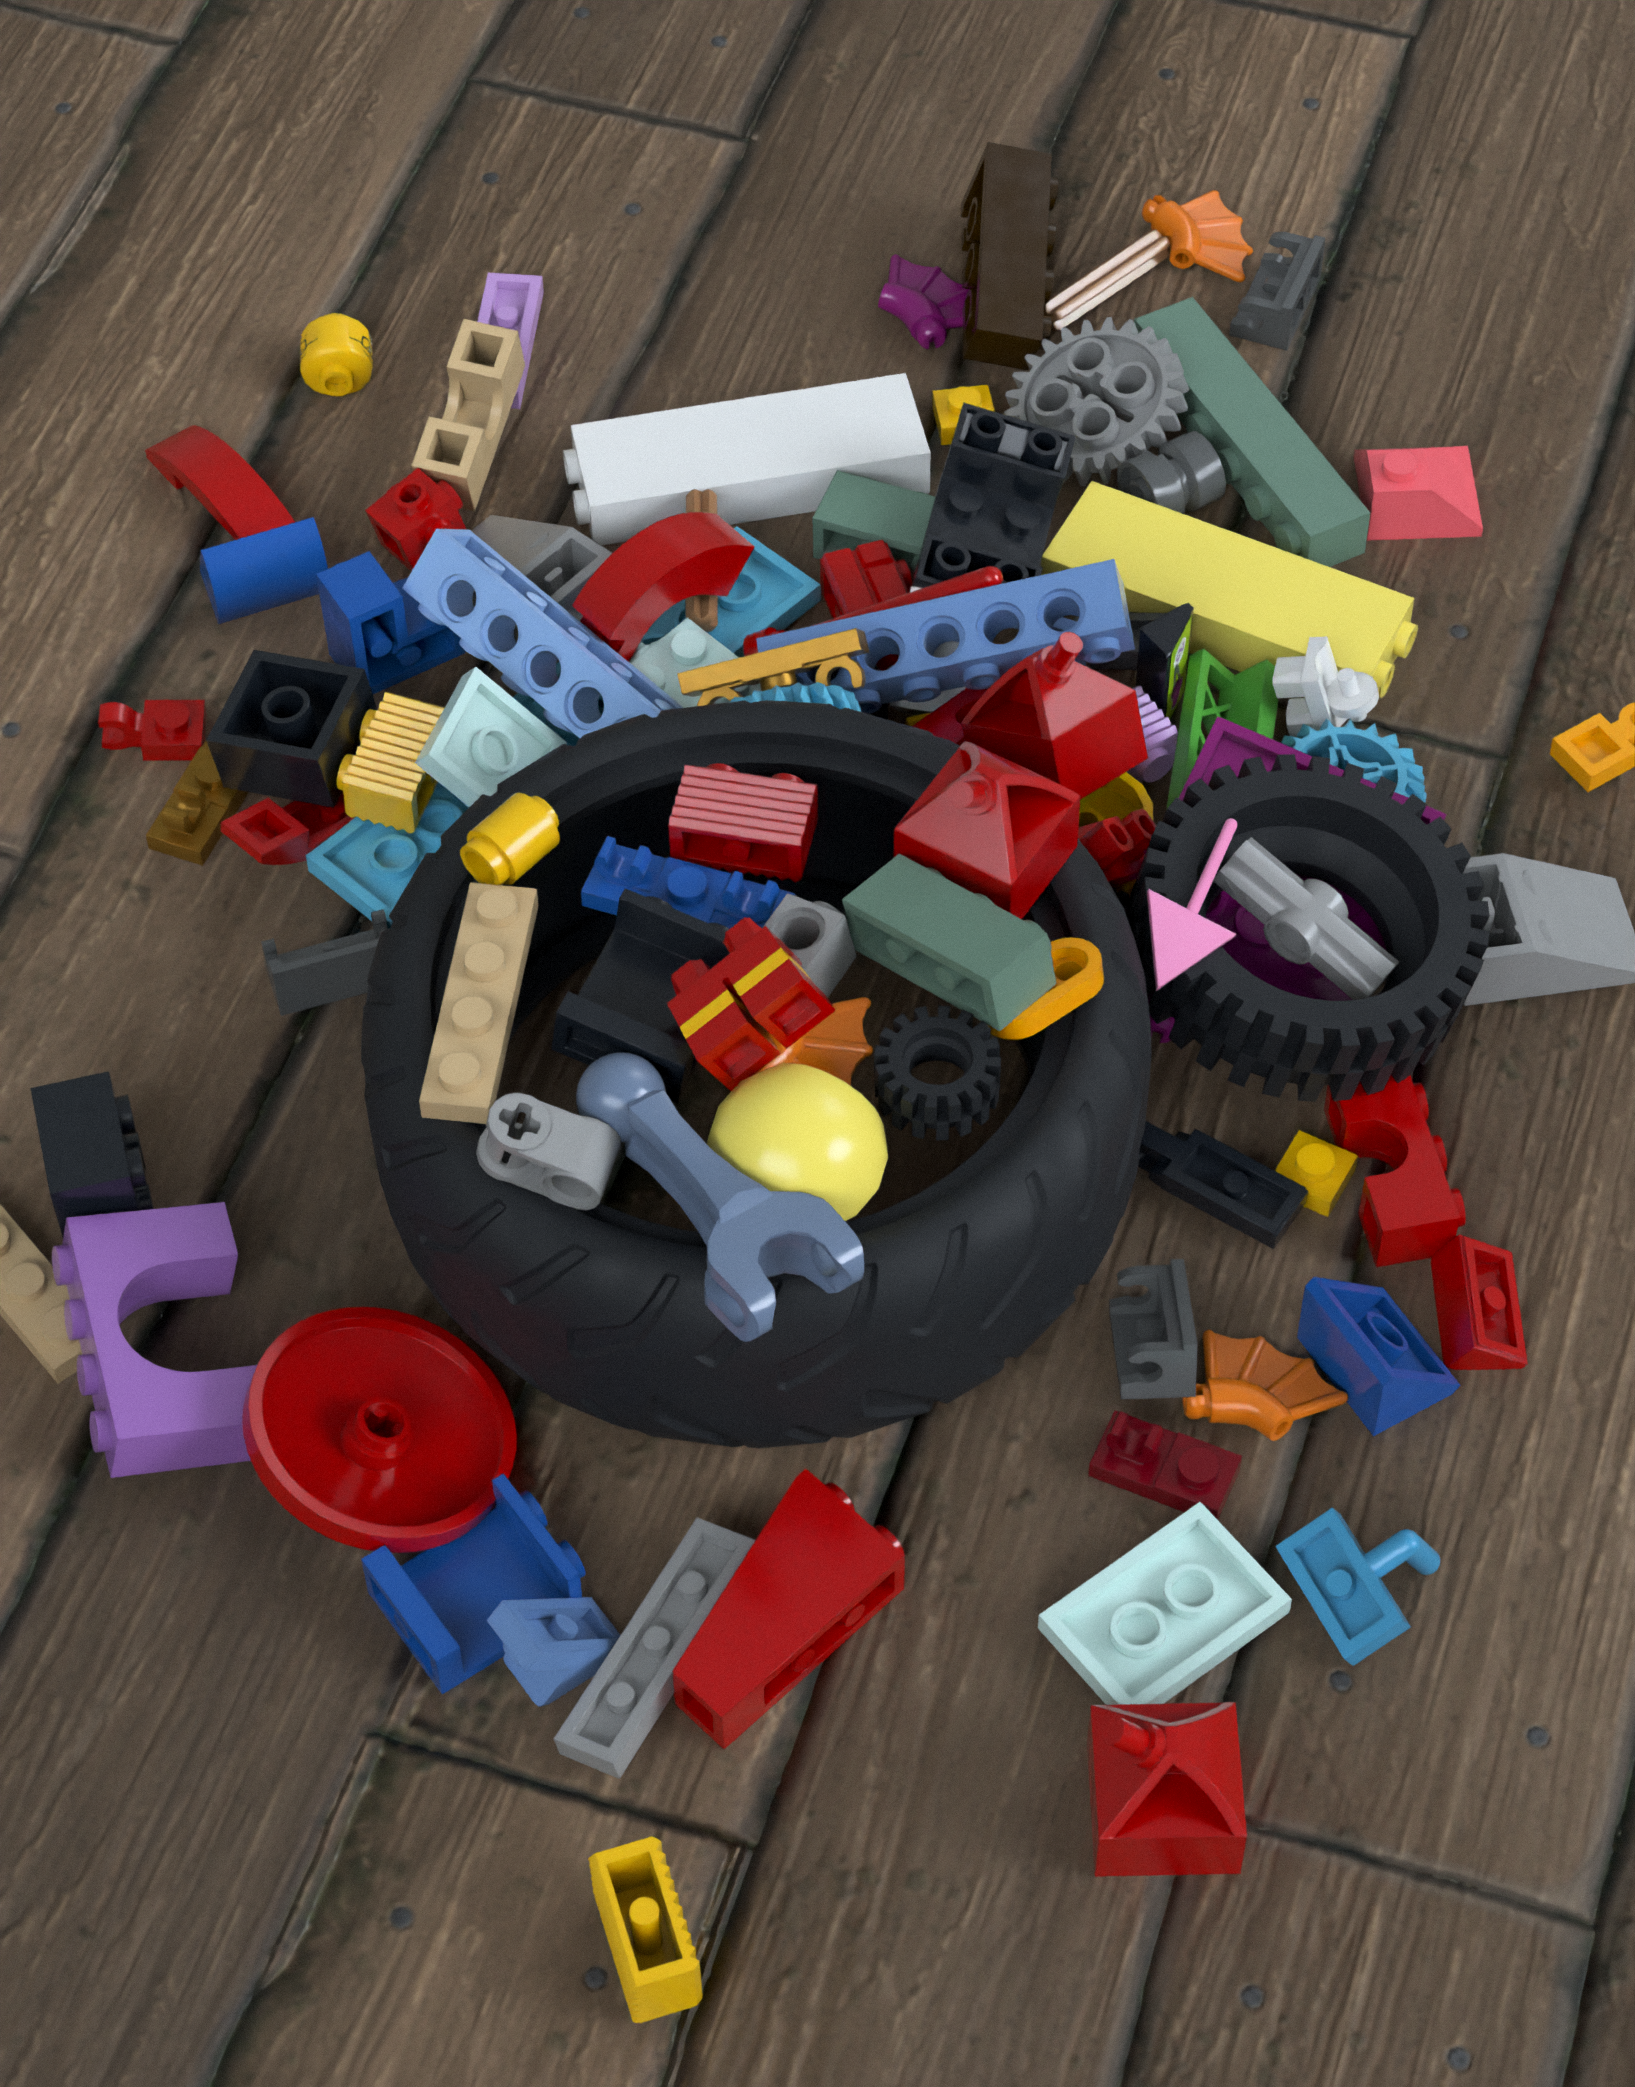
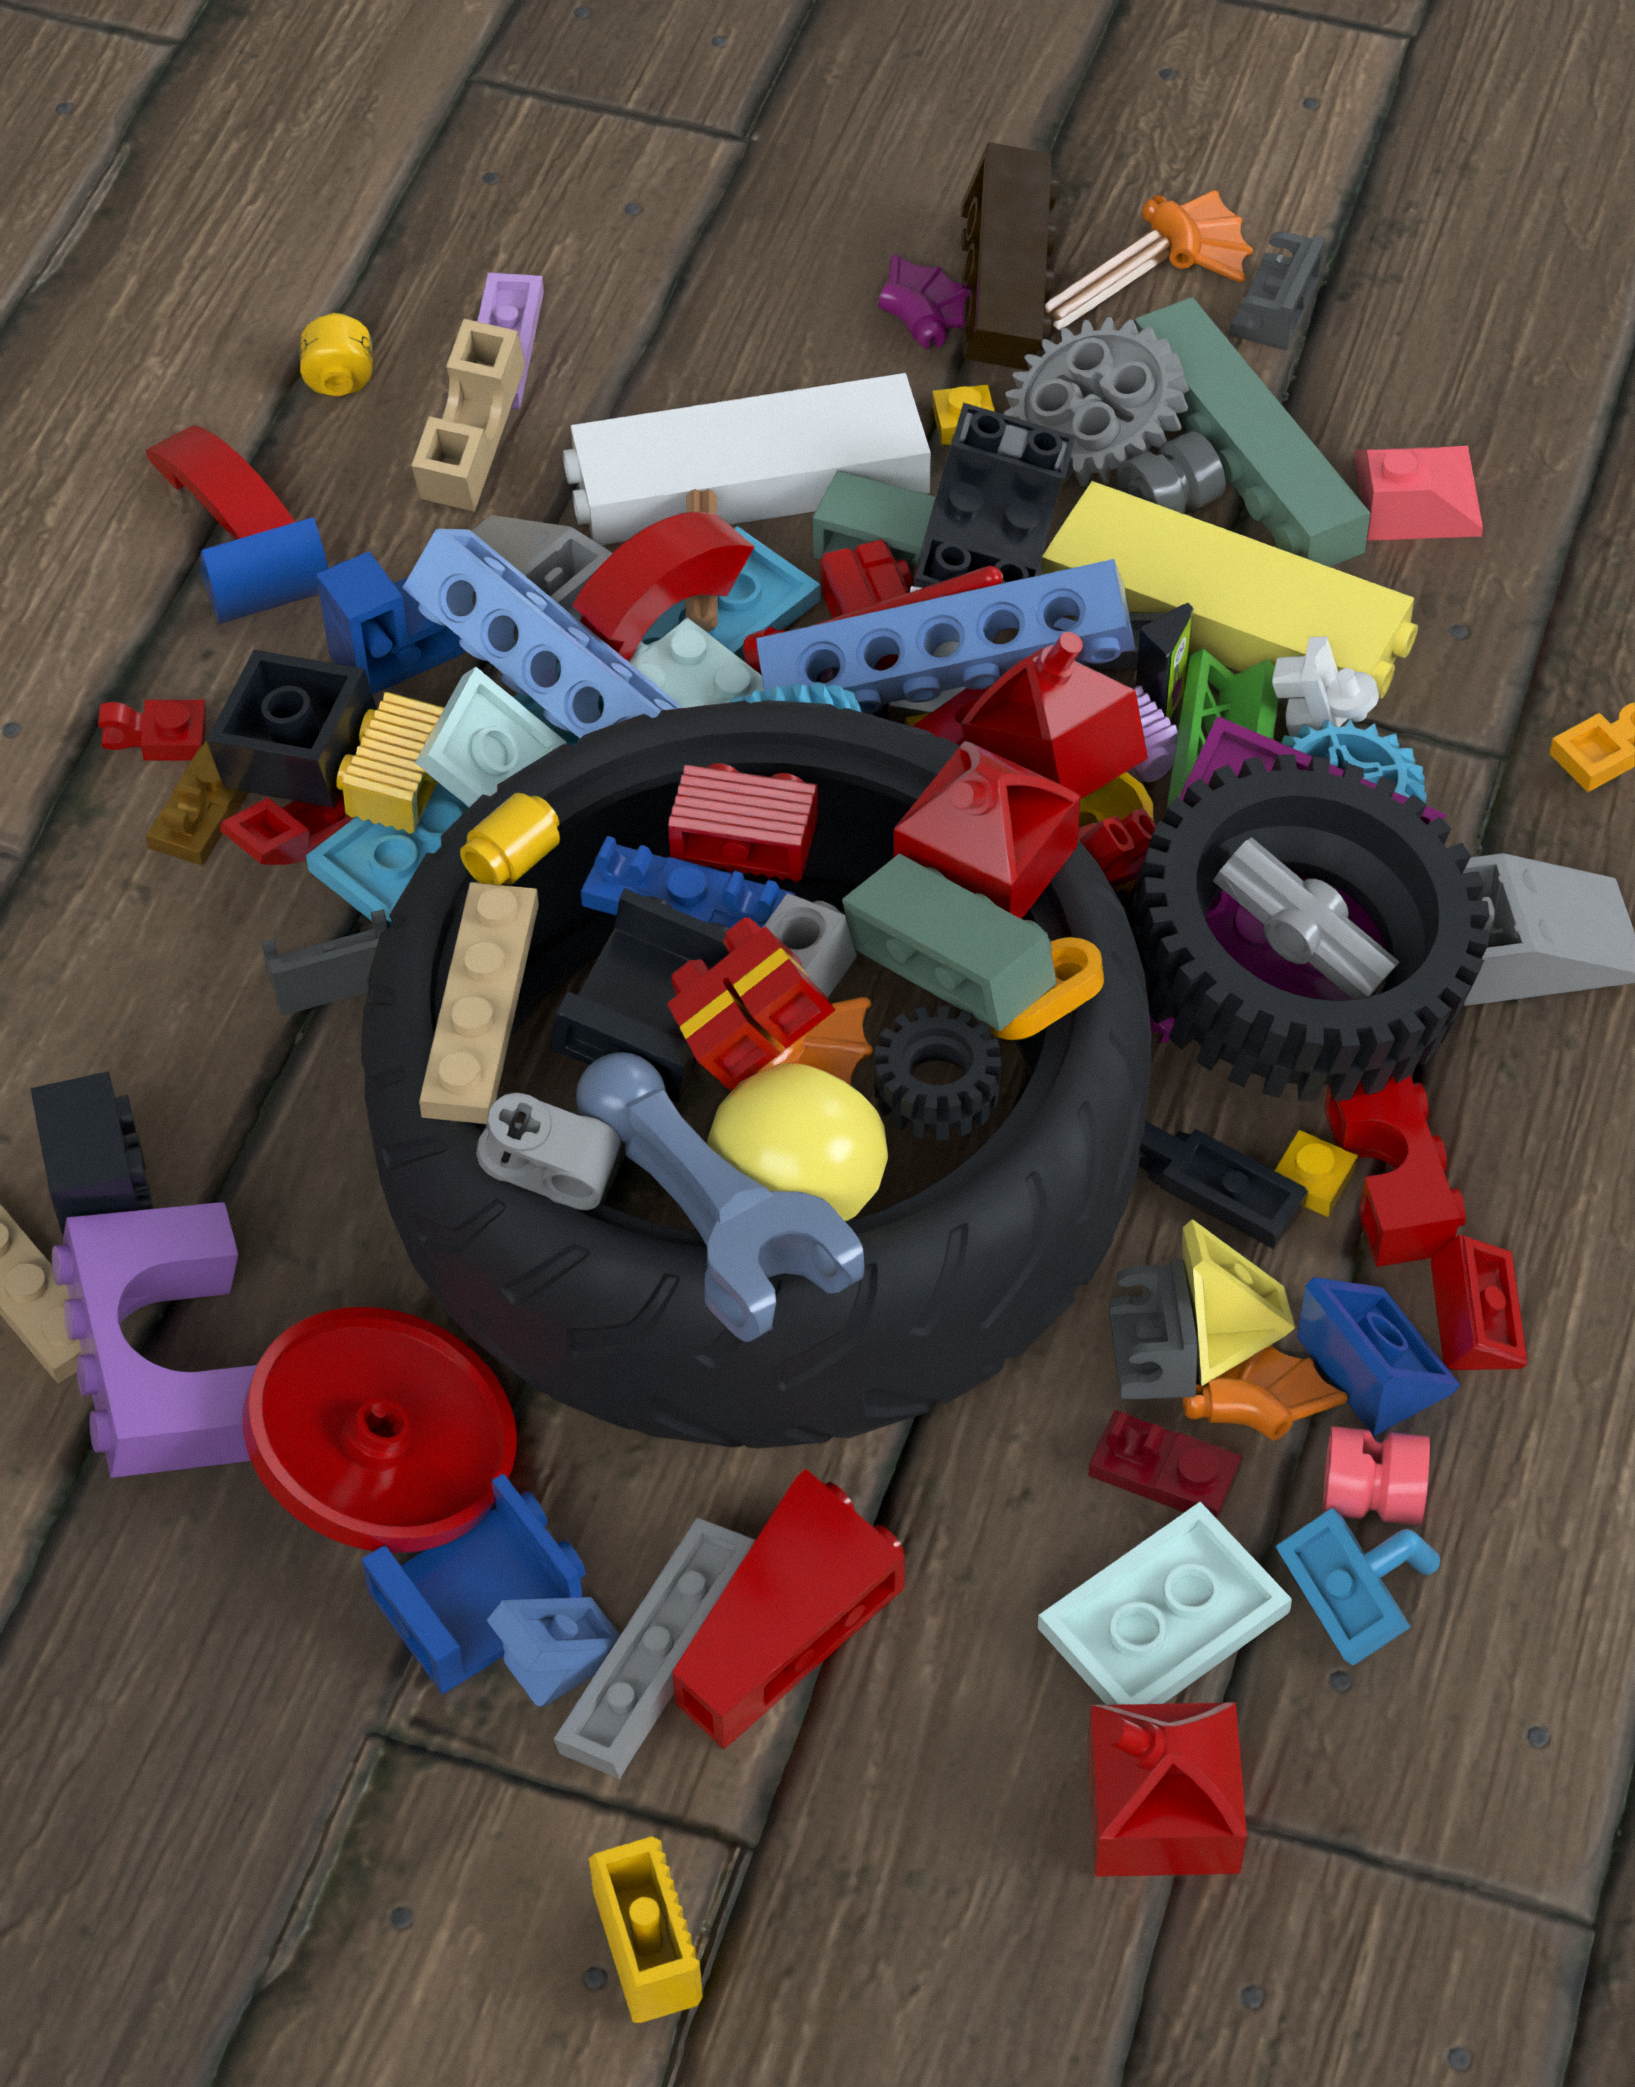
(412, 513): red brick -> none
(778, 667): plate -> none
(1179, 933): bright pink piece -> none
(1232, 1303): none -> light yellow slope
(1377, 1475): none -> coral wheel

